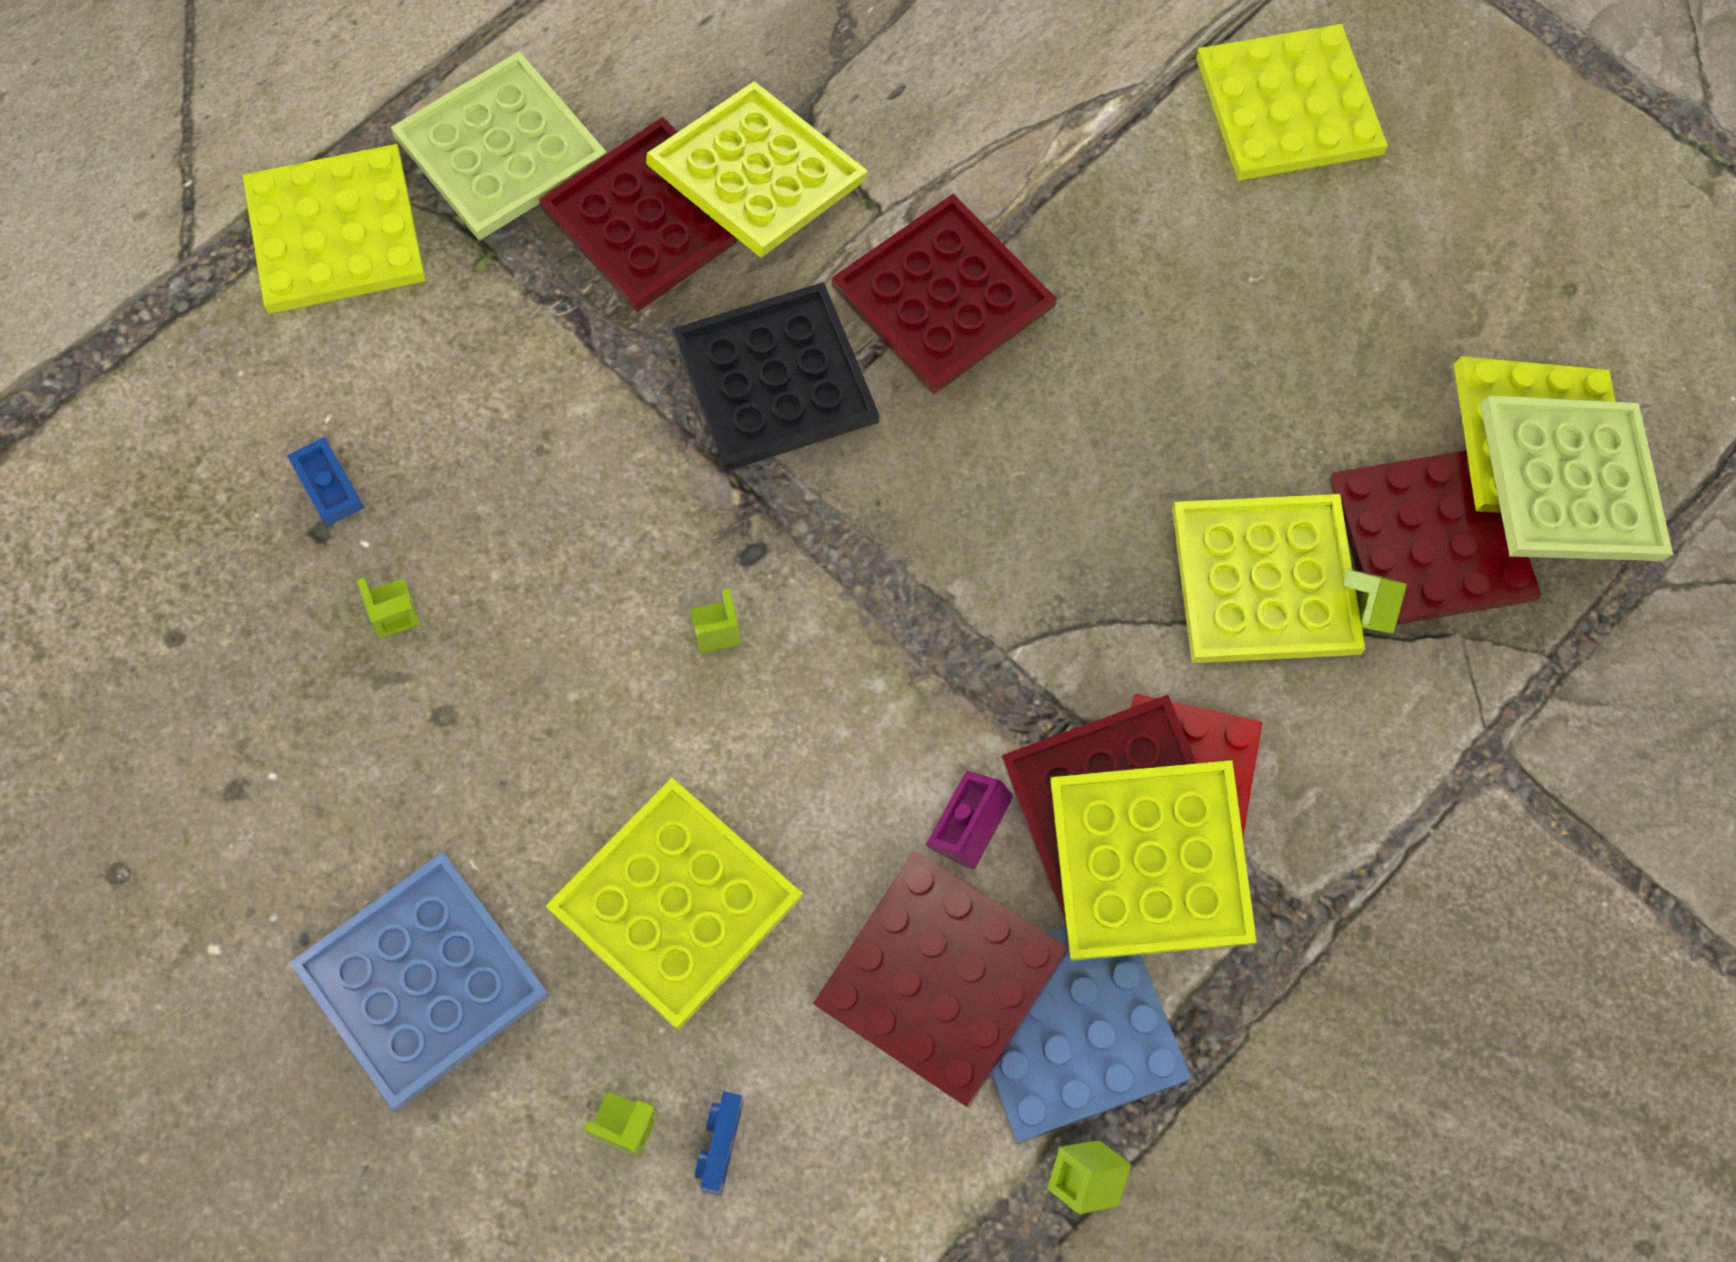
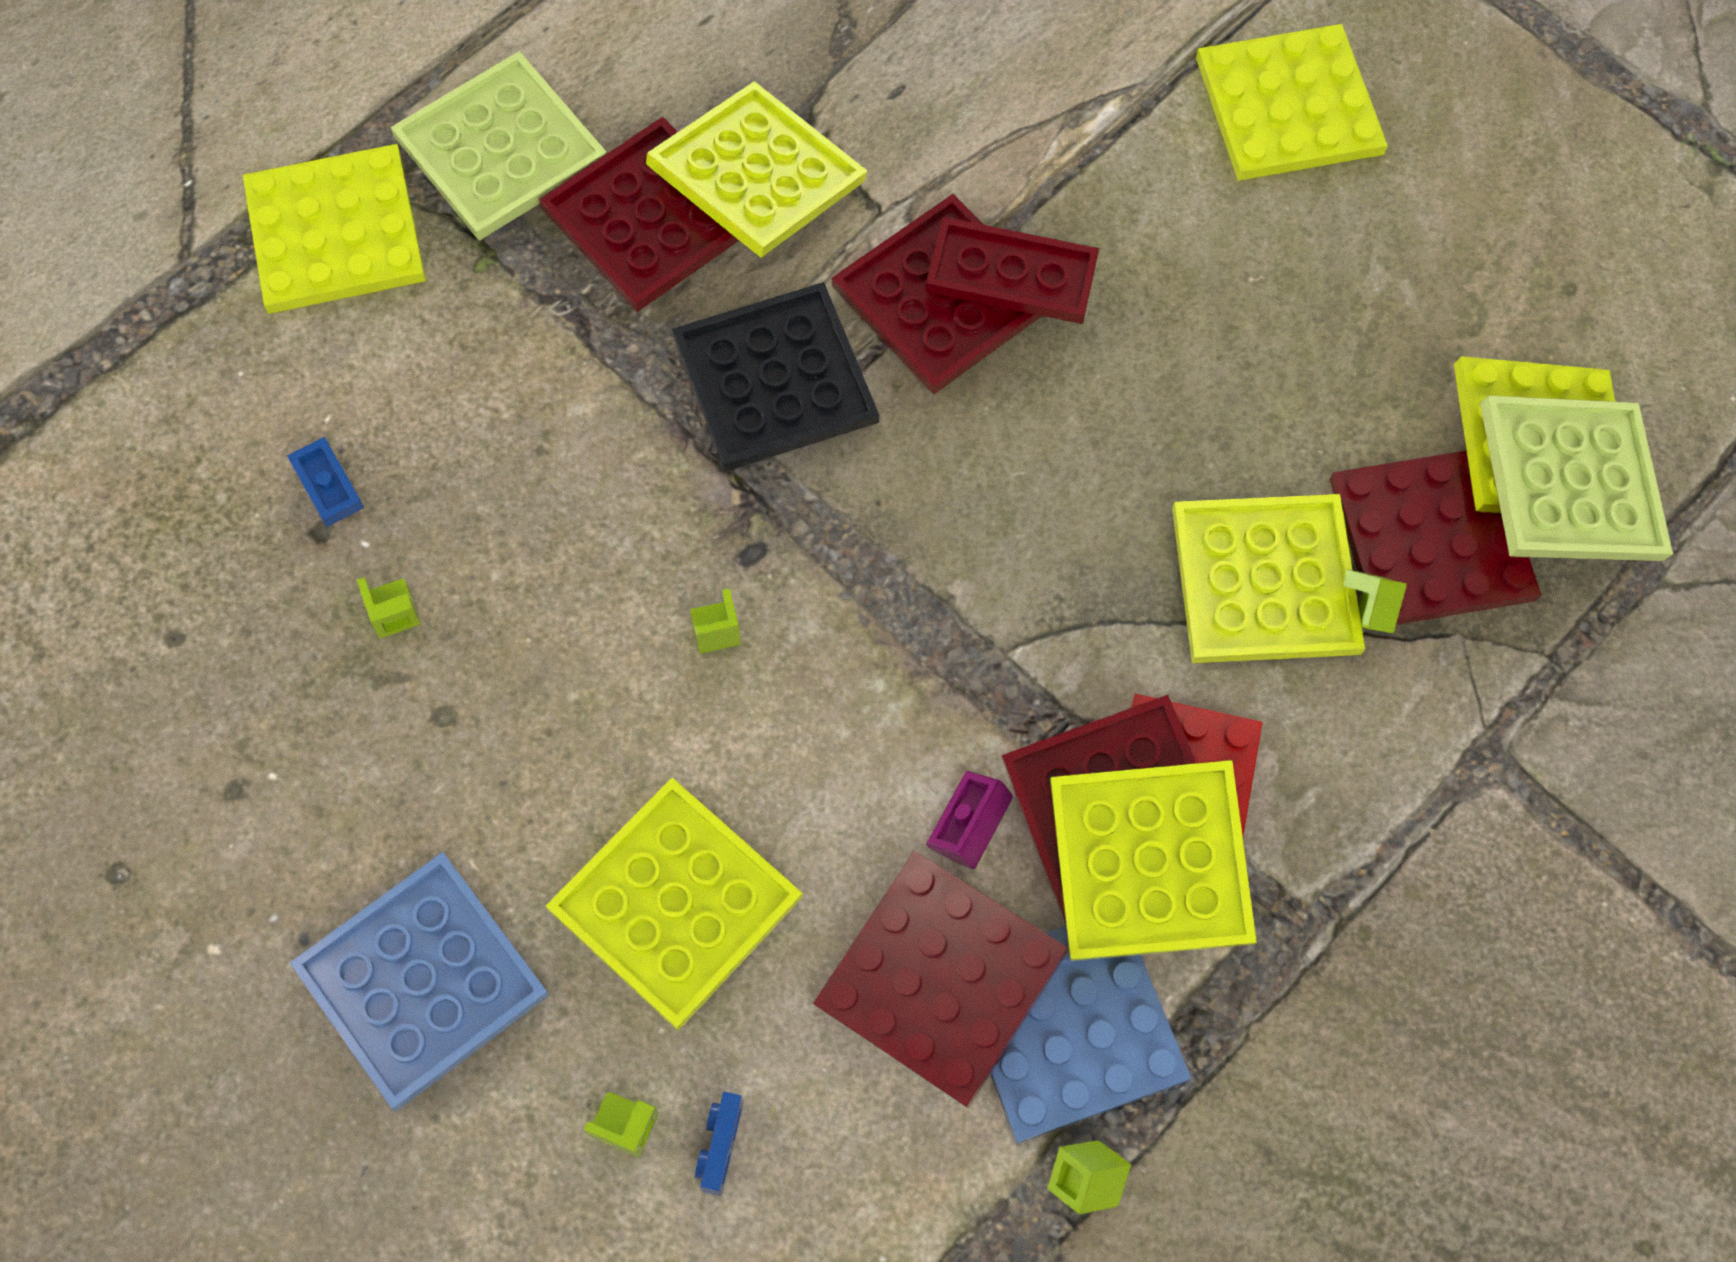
(1012, 270): none -> dark red plate

